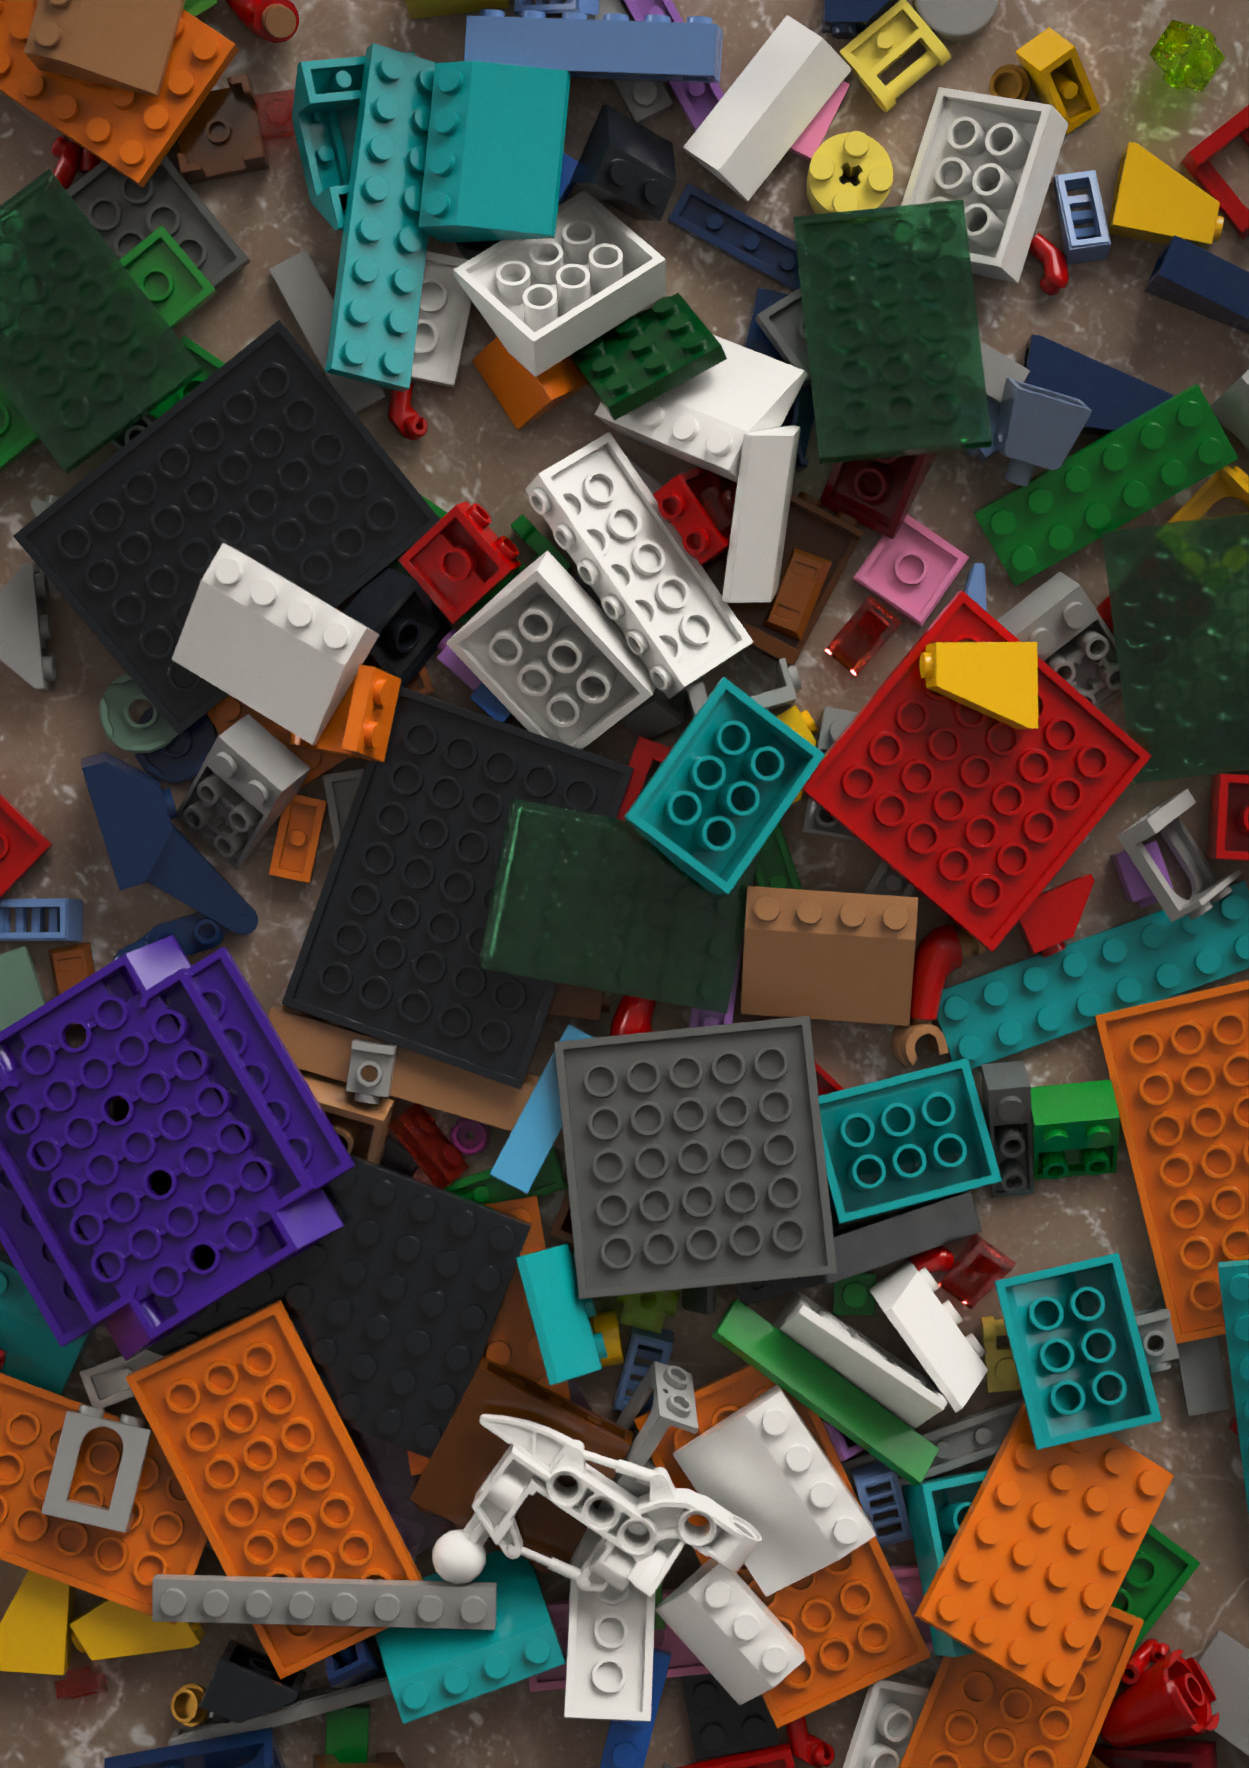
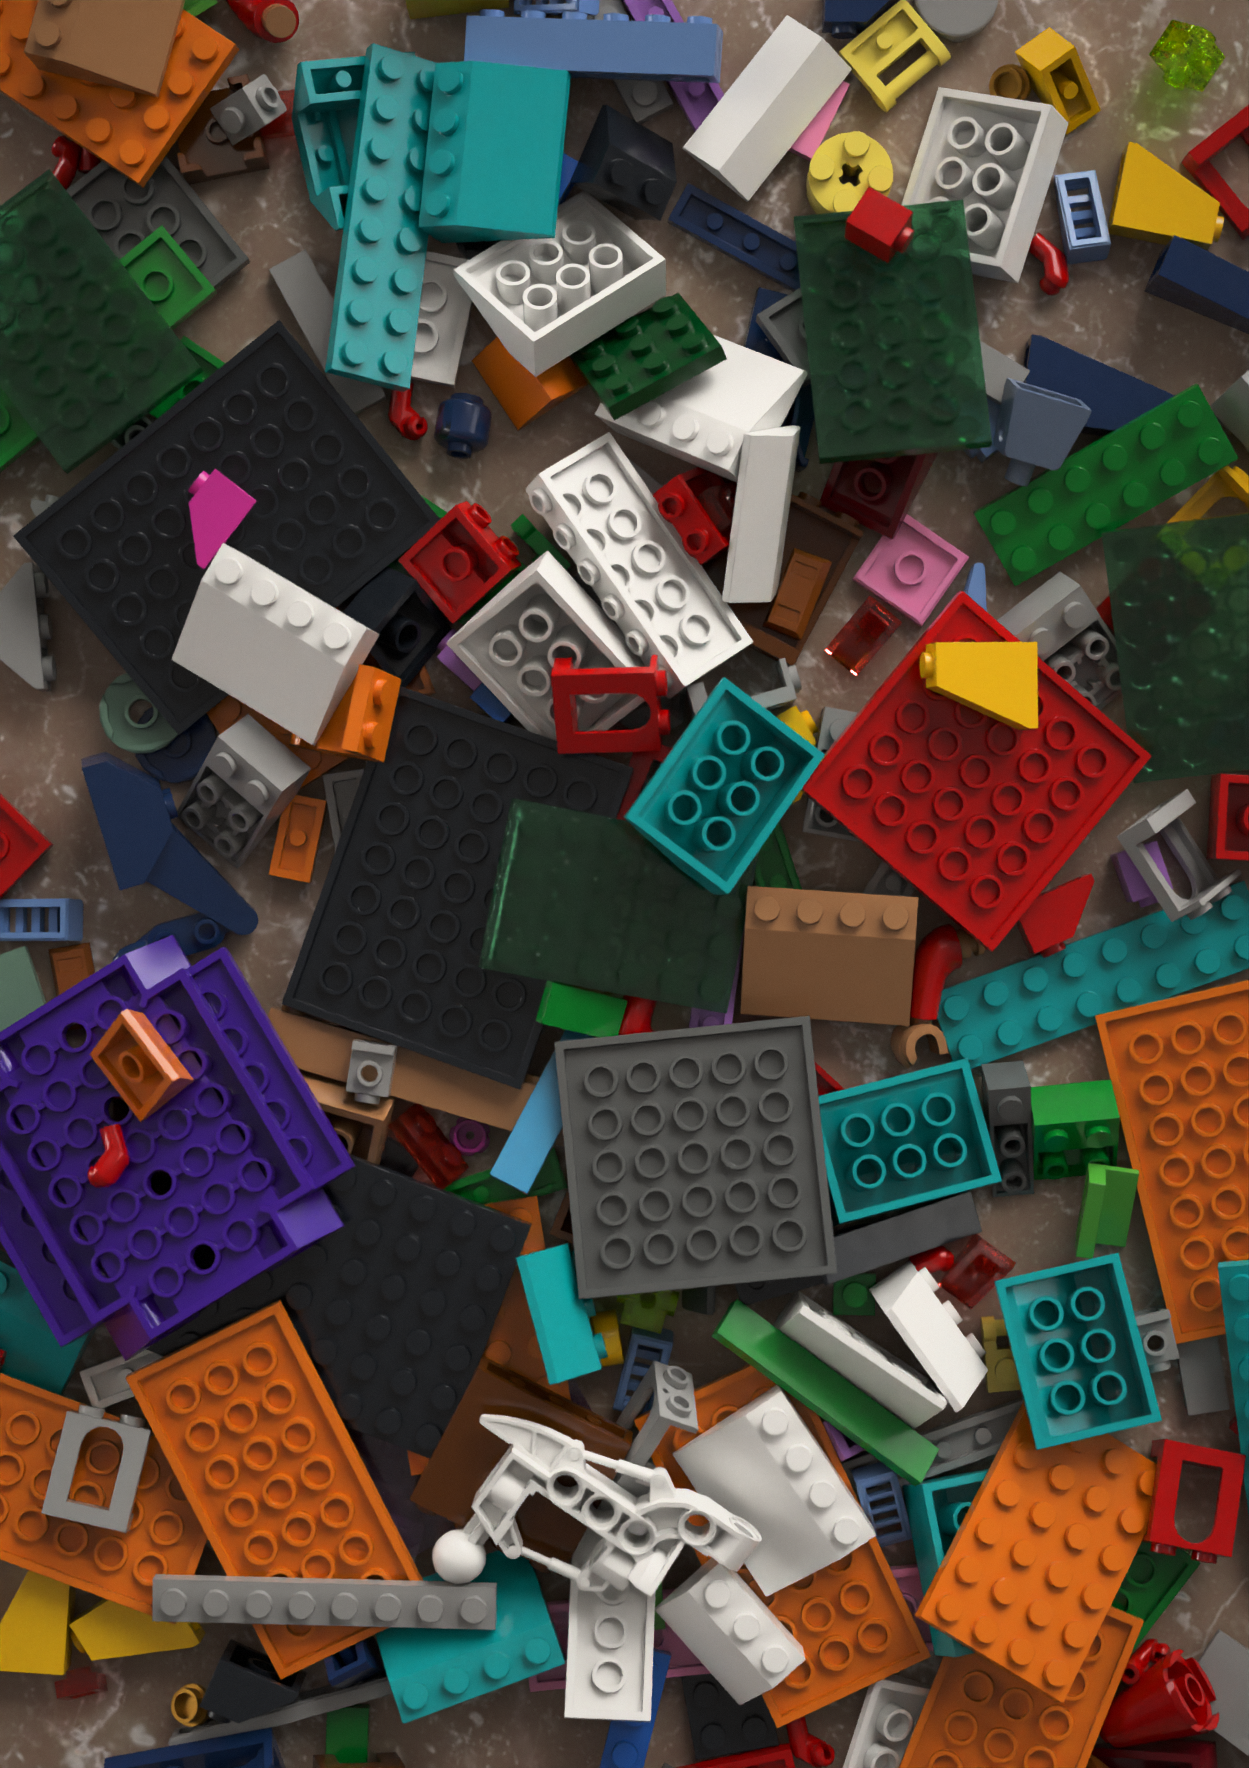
(113, 1160): none -> red arm
(140, 1064): none -> orange slope
(215, 513): none -> dark pink slope
(248, 109): none -> light grey bracket
(463, 425): none -> dark blue head
(581, 1010): none -> green tile
(643, 681): none -> red panel
(880, 225): none -> red brick
(1105, 1208): none -> bright green panel
(1161, 1523): none -> red panel

